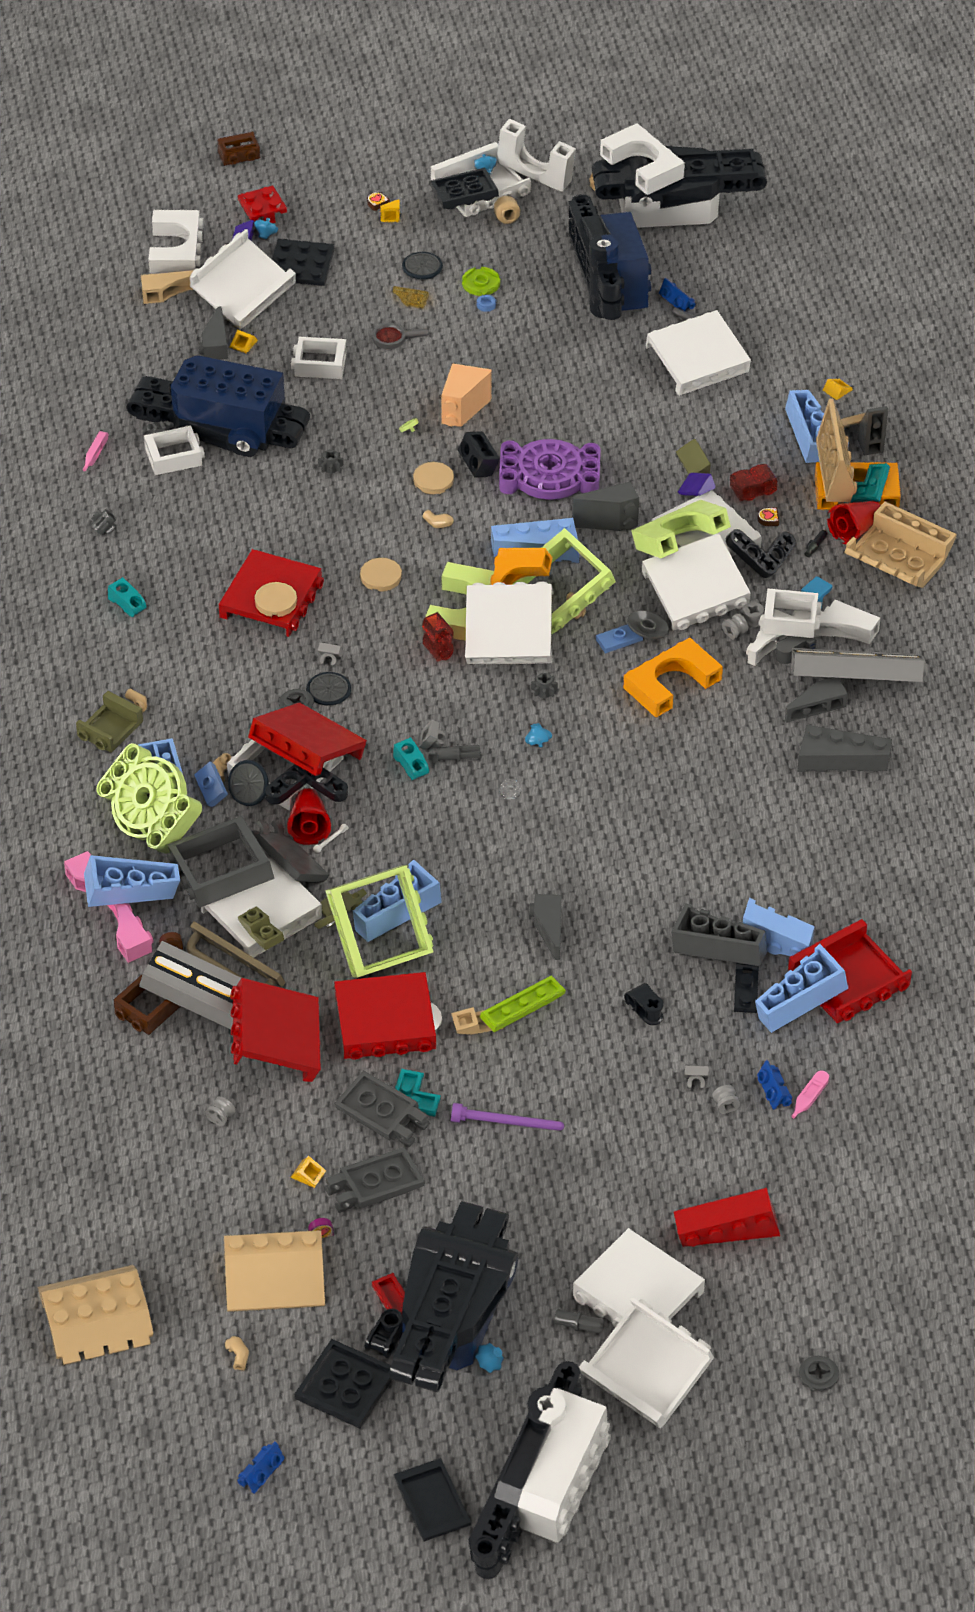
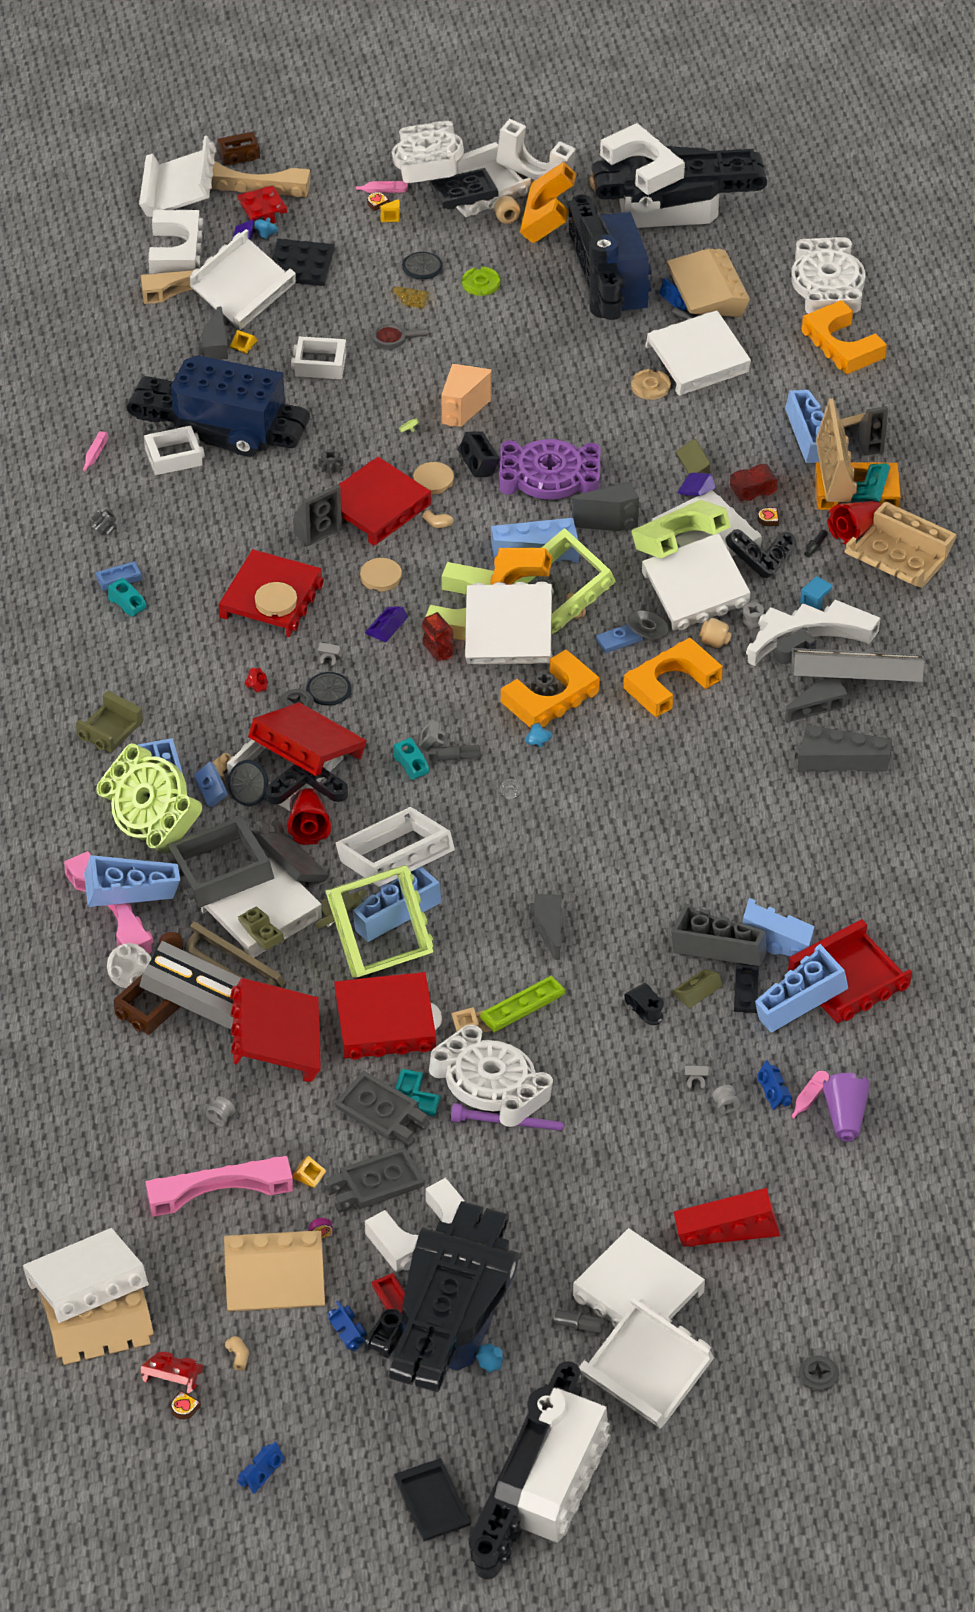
(86, 1274): none -> white panel
(127, 964): none -> white dish
(128, 571): none -> medium blue plate
(137, 698): tan arm -> none
(171, 1193): none -> bright pink arch
(173, 1369): none -> red piece
(177, 181): none -> white panel
(184, 1406): none -> tile
(256, 680): none -> red piece
(288, 182): none -> tan arch
(317, 848): white hinge -> none
(319, 516): none -> dark grey slope
(343, 1318): none -> blue hinge
(345, 1383): black plate -> none
(381, 499): none -> red panel
(385, 187): none -> bright pink piece
(387, 623): none -> dark purple slope
(399, 1245): none -> white arch
(427, 151): none -> white piece
(434, 845): none -> white window
(486, 162): dark azure piece -> none
(486, 303): medium blue tile -> none
(490, 1075): none -> white piece
(535, 708): none -> light orange arch
(543, 210): none -> light orange arch
(650, 384): none -> tan tile
(698, 987): none -> olive slope
(709, 283): none -> tan slope
(715, 633): none -> tan head
(735, 626): light grey wheel -> none
(794, 601): white window -> none
(827, 273): none -> white piece
(836, 388): yellow slope -> none
(846, 355): none -> light orange arch
(846, 1103): none -> medium lavender cone

